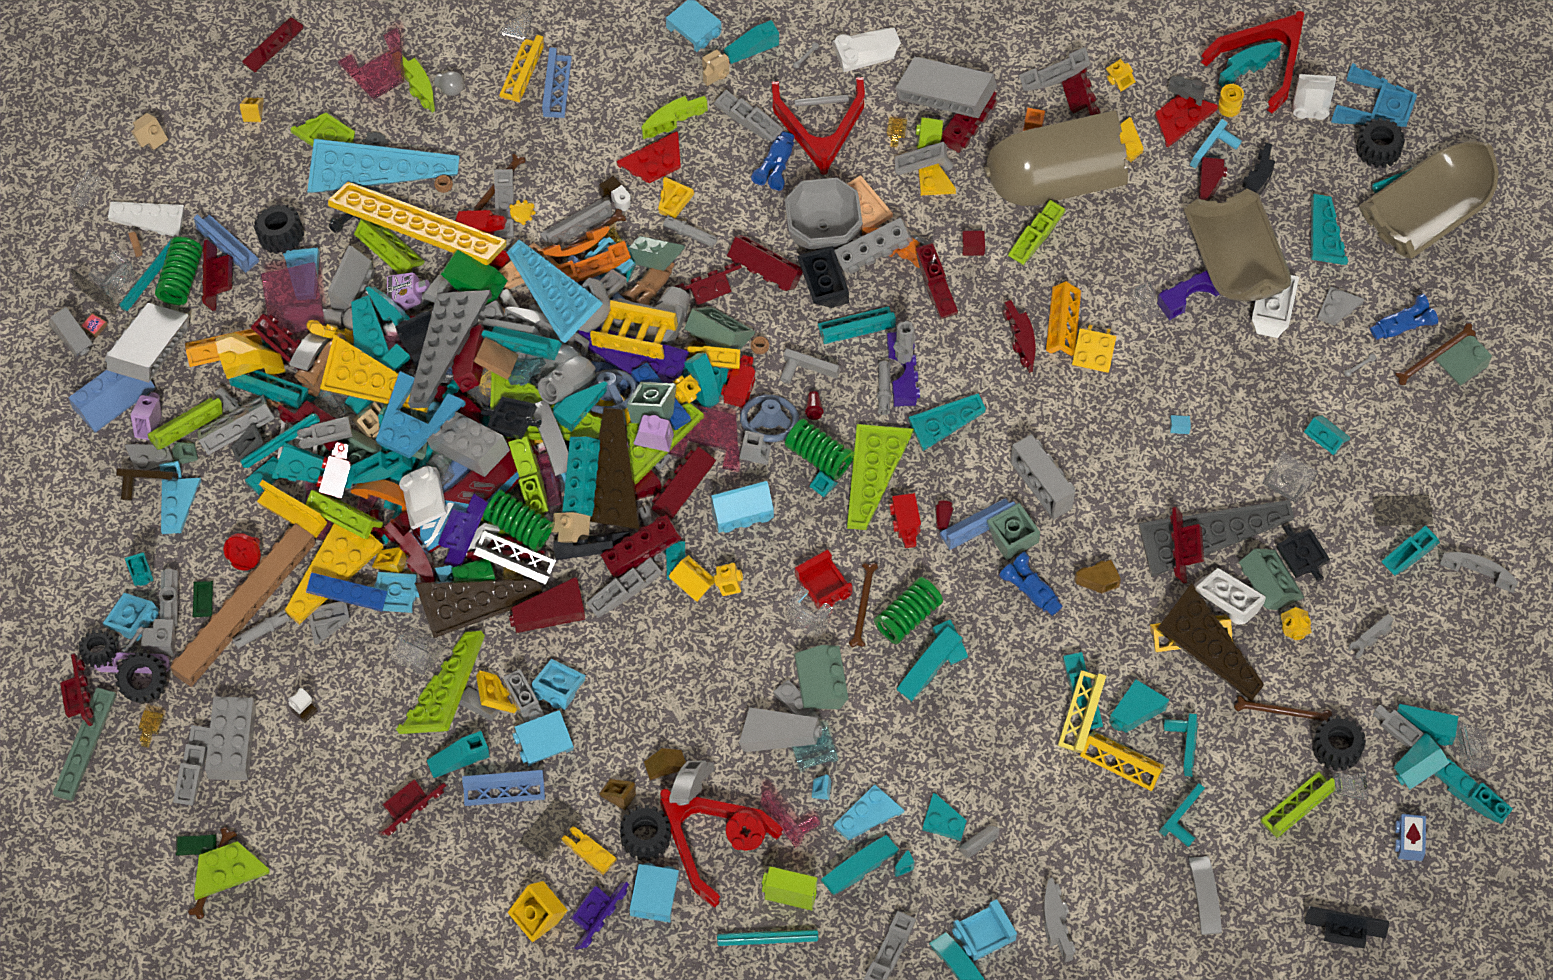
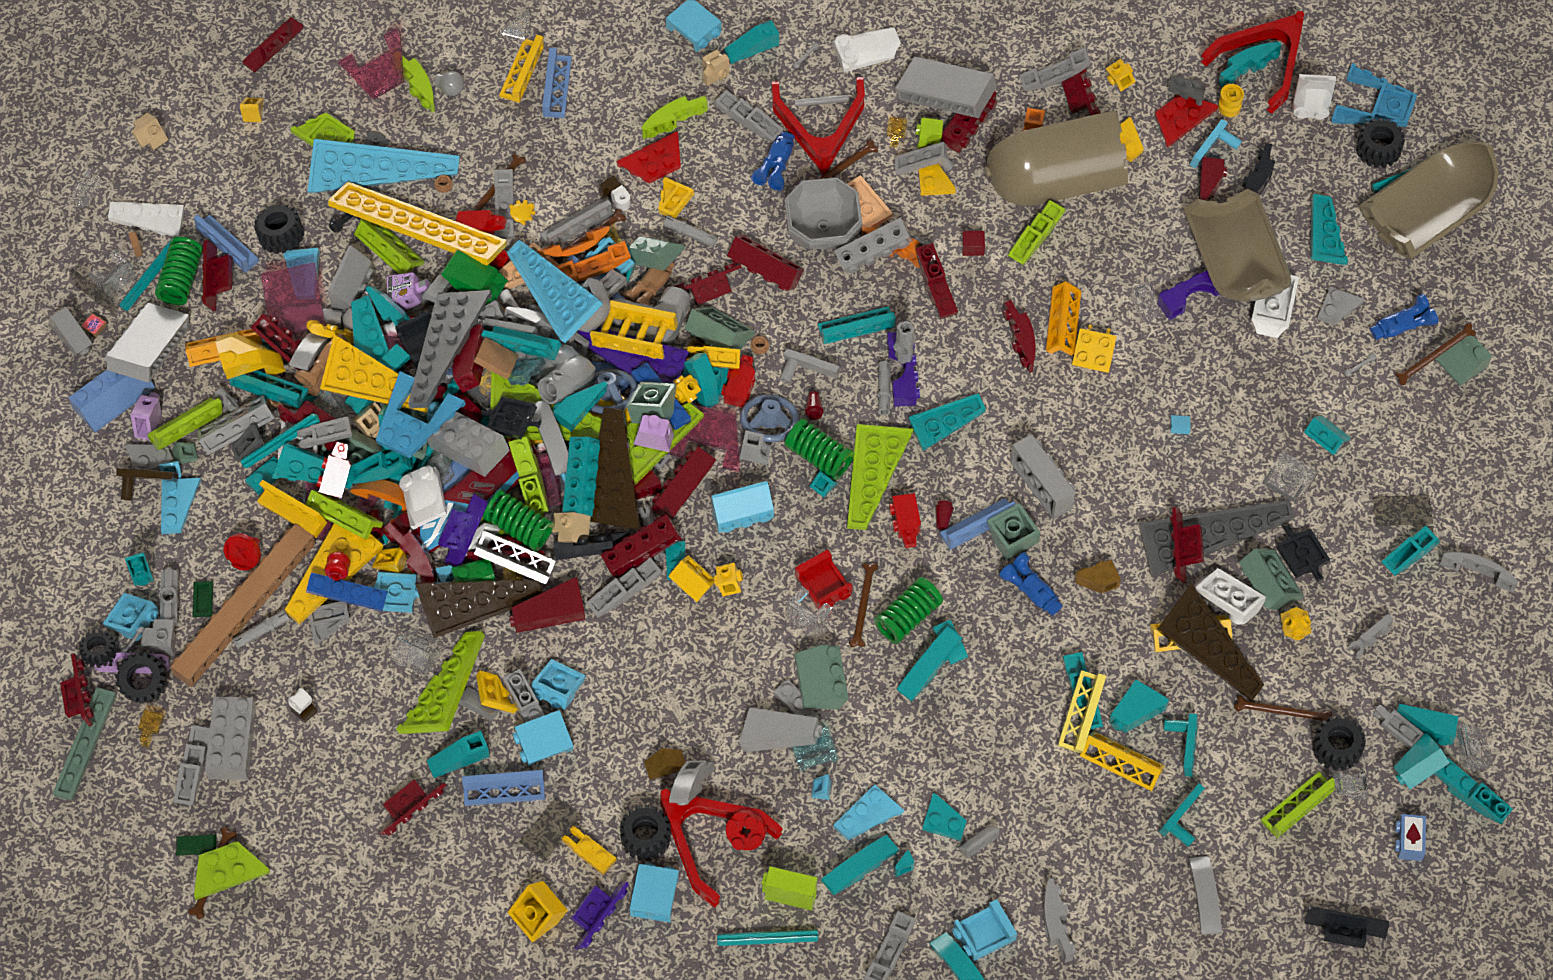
(337, 565): none -> red piece
(619, 792): pearl gold slope -> none
(793, 831): clear pink piece -> none
(824, 277): black slope -> none
(845, 164): none -> reddish brown piece

